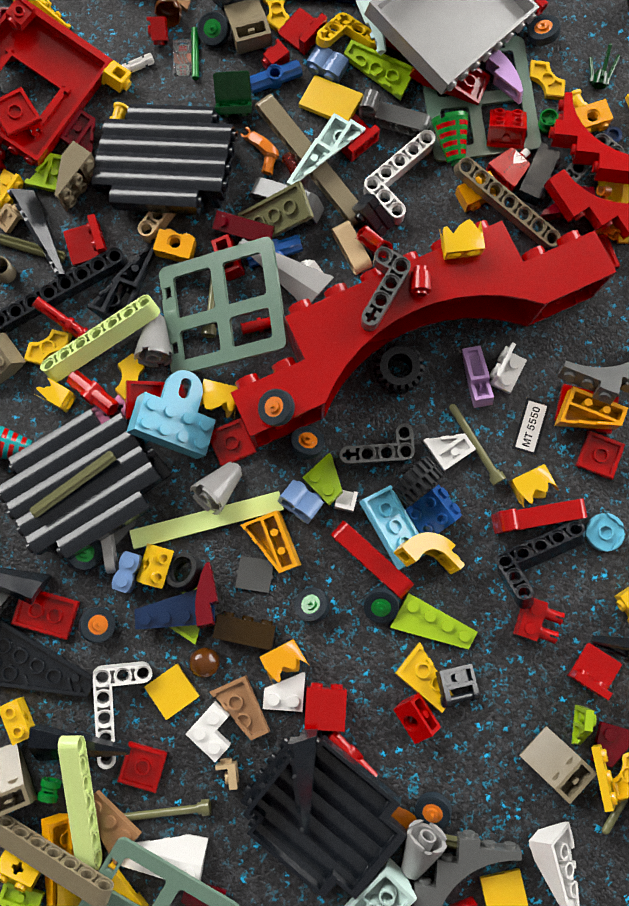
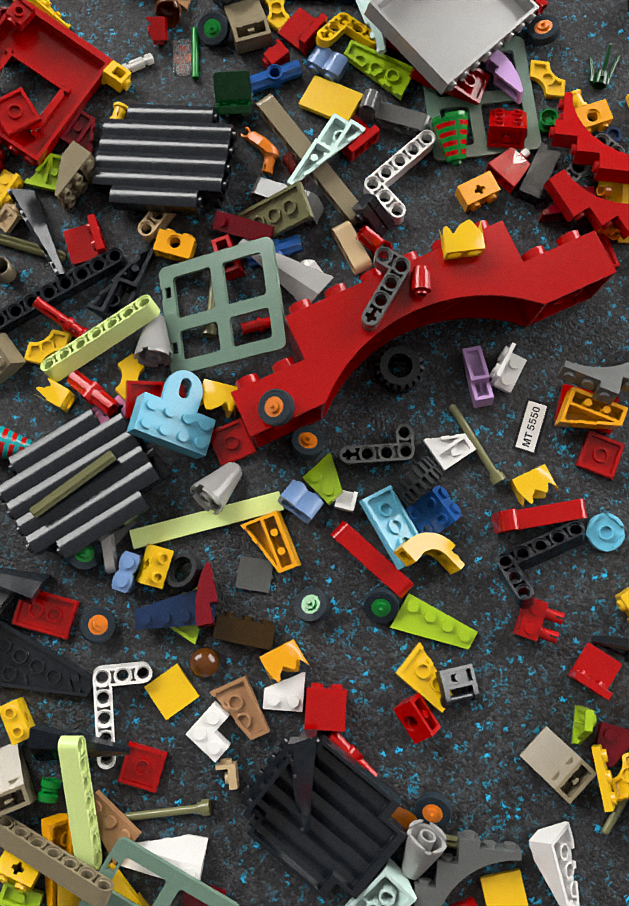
(497, 202): dark tan beam -> none

